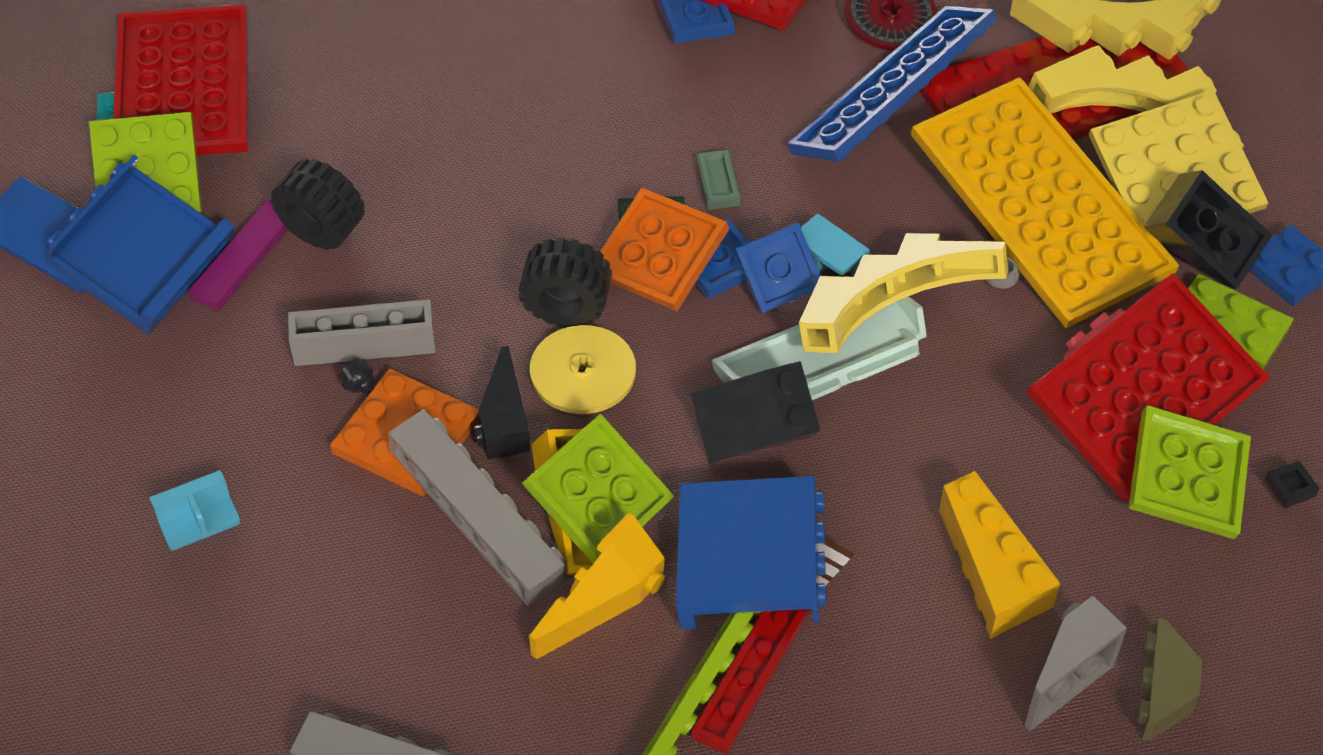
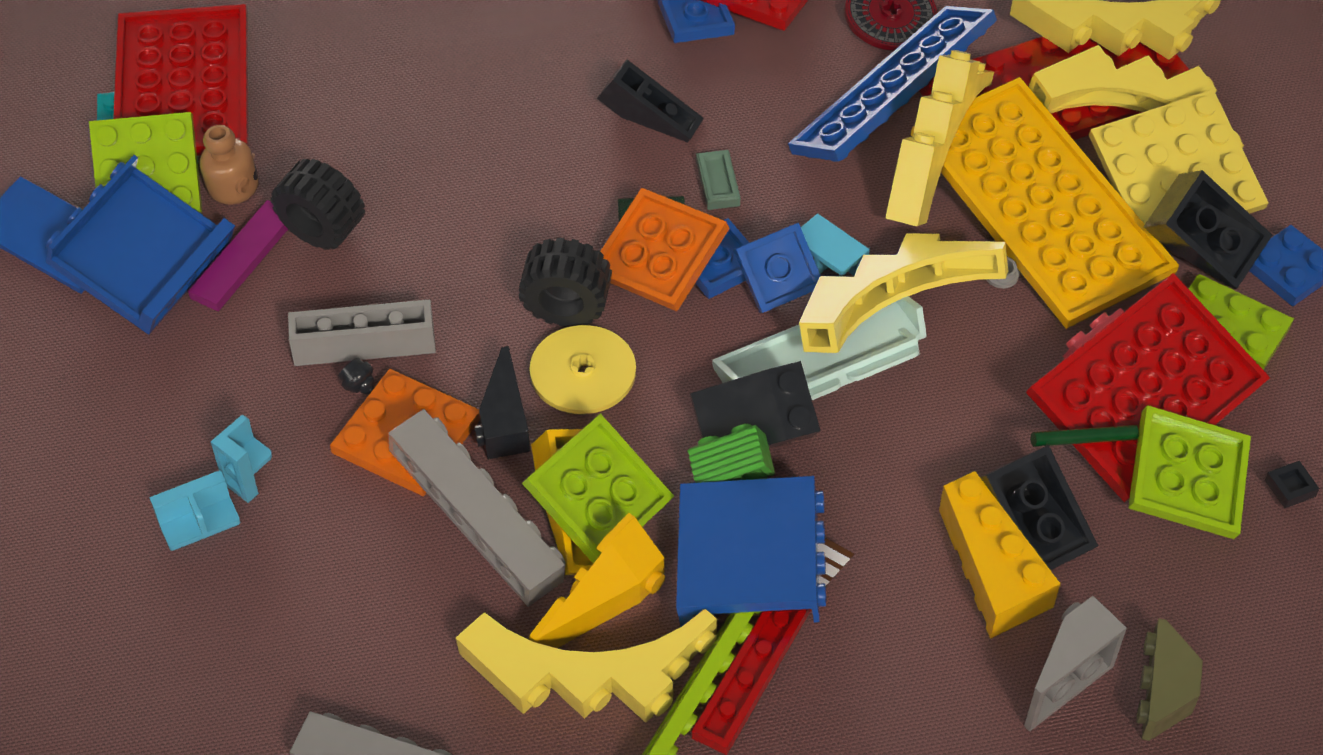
(227, 167): none -> medium nougat piece
(240, 457): none -> medium azure panel
(585, 680): none -> light yellow arch
(649, 104): none -> black slope
(732, 457): none -> bright green brick
(938, 118): none -> light yellow arch
(1042, 506): none -> black slope
(1085, 435): none -> dark green bar

